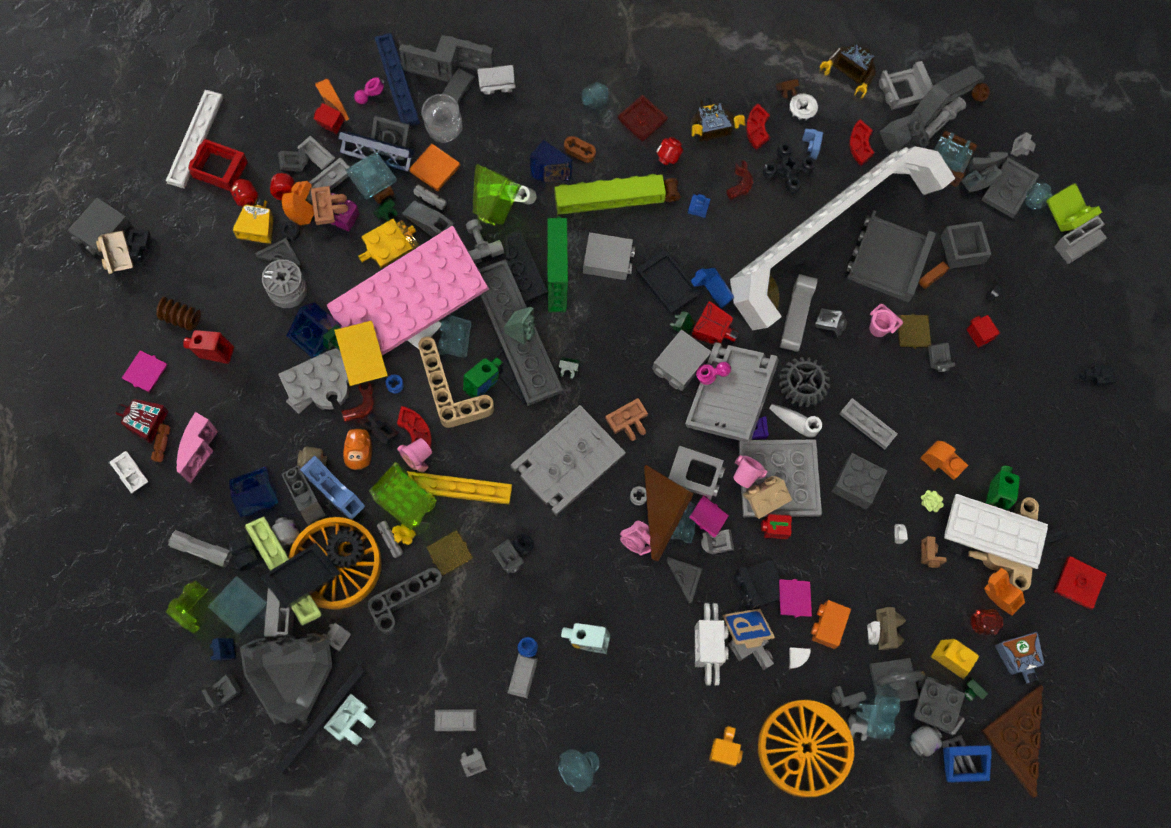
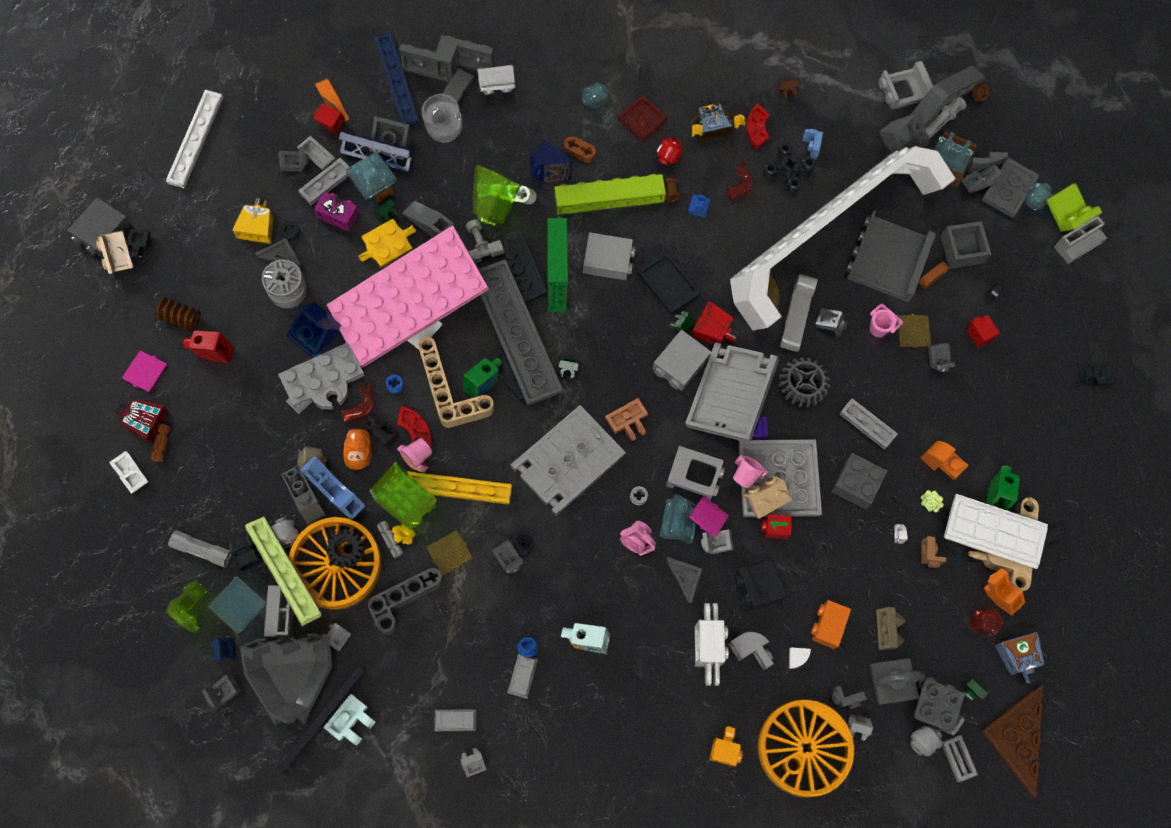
(194, 446): bright pink slope -> none
(233, 172): red window -> none
(244, 192): red head -> none
(253, 491): clear blue slope -> none
(281, 184): red head -> none
(295, 203): orange brick -> none
(300, 576): black piece -> none
(323, 206): nougat hinge -> none
(330, 339): dark green tile -> none
(360, 353): yellow tile -> none
(373, 88): dark pink plate -> none
(408, 235): clear yellow tile -> none
(430, 197): light grey axle -> none
(434, 167): orange tile -> none
(454, 336): clear light blue bracket -> none
(521, 325): sand green slope -> none
(577, 770): clear light blue tile -> none
(665, 508): reddish brown tile -> none
(714, 284): blue bracket -> none
(722, 369): dark pink plate -> none
(748, 627): piece -> none
(795, 598): dark pink piece -> none
(798, 421): white piece -> none
(803, 100): white gear -> none
(854, 63): dark brown torso -> none
(860, 142): red tile -> none
(873, 632): white tile -> none
(880, 716): clear light blue plate -> none
(956, 657): yellow torso -> none
(983, 751): blue tile -> none
(1022, 145): light grey tile -> none
(1080, 583): red plate -> none

